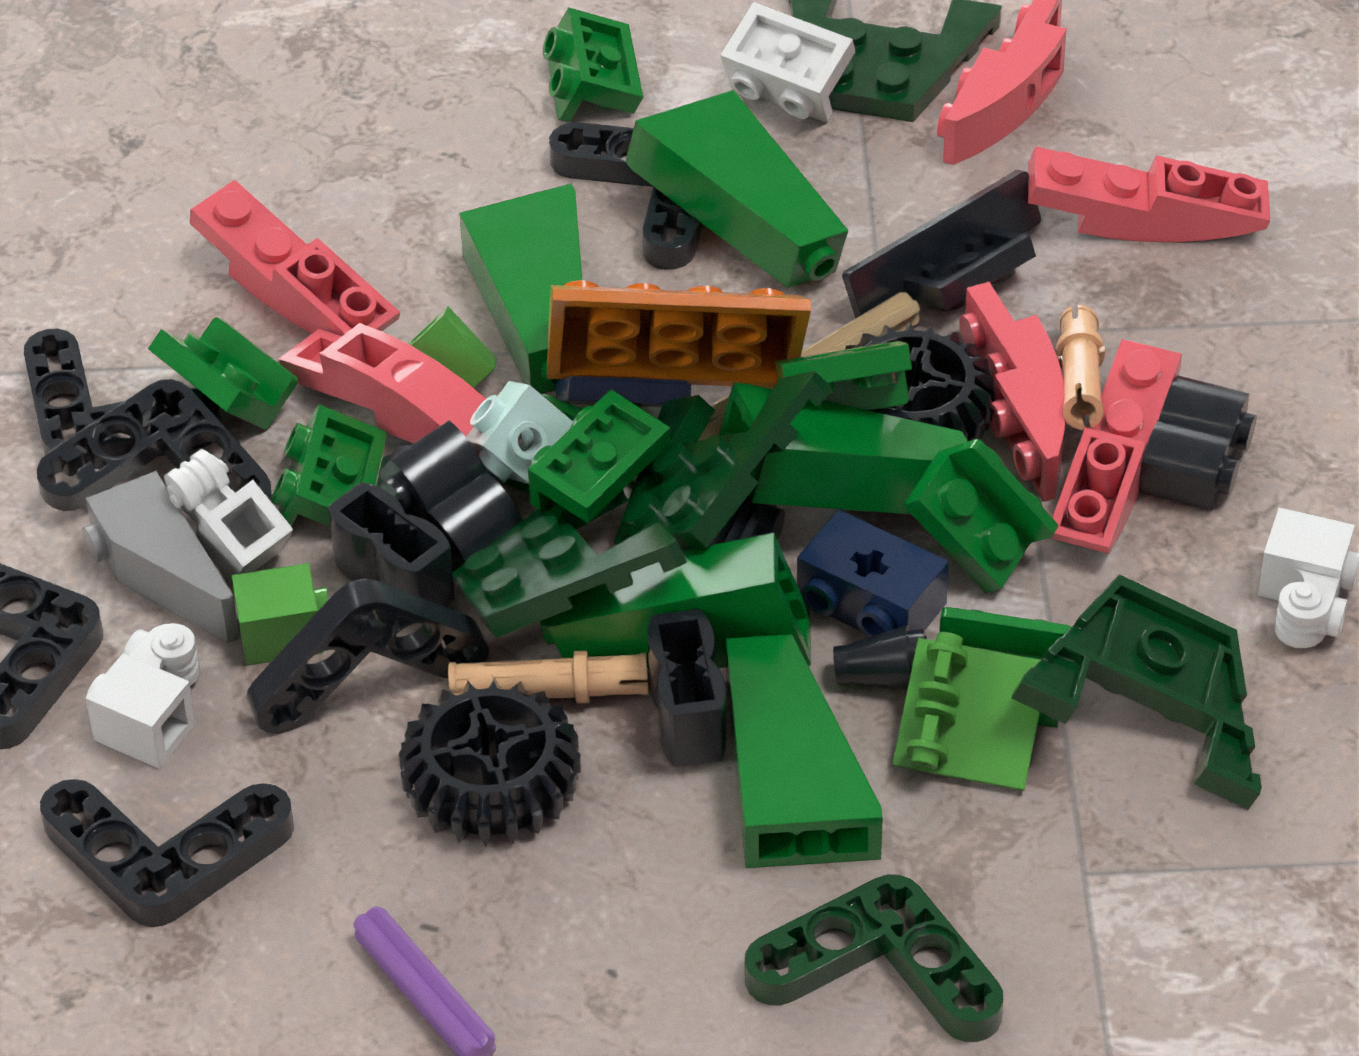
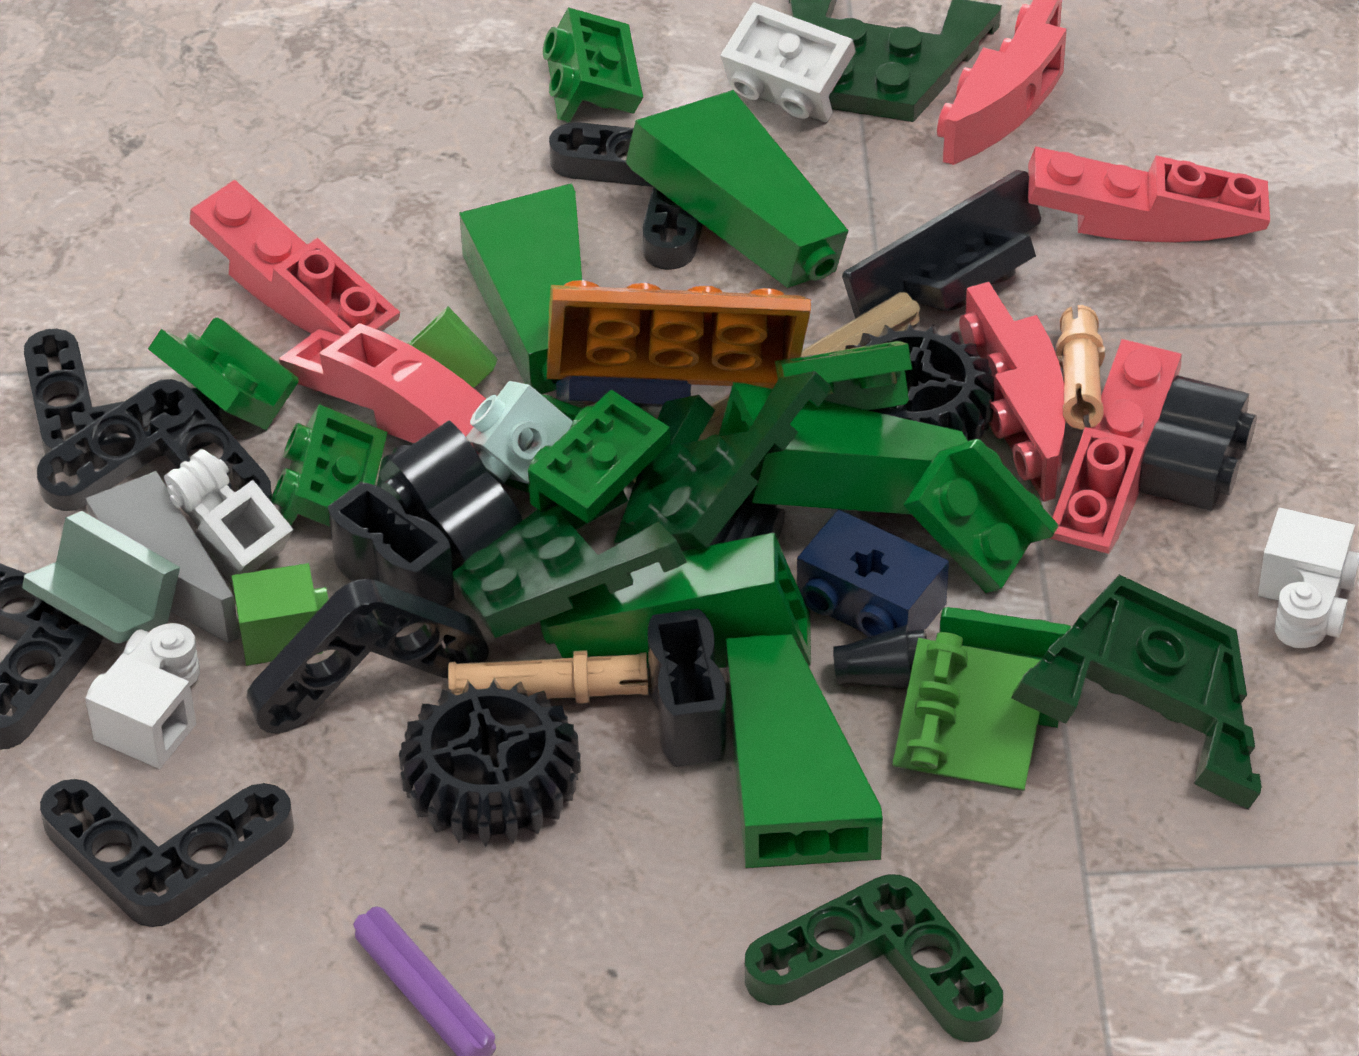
(106, 580): none -> sand green panel

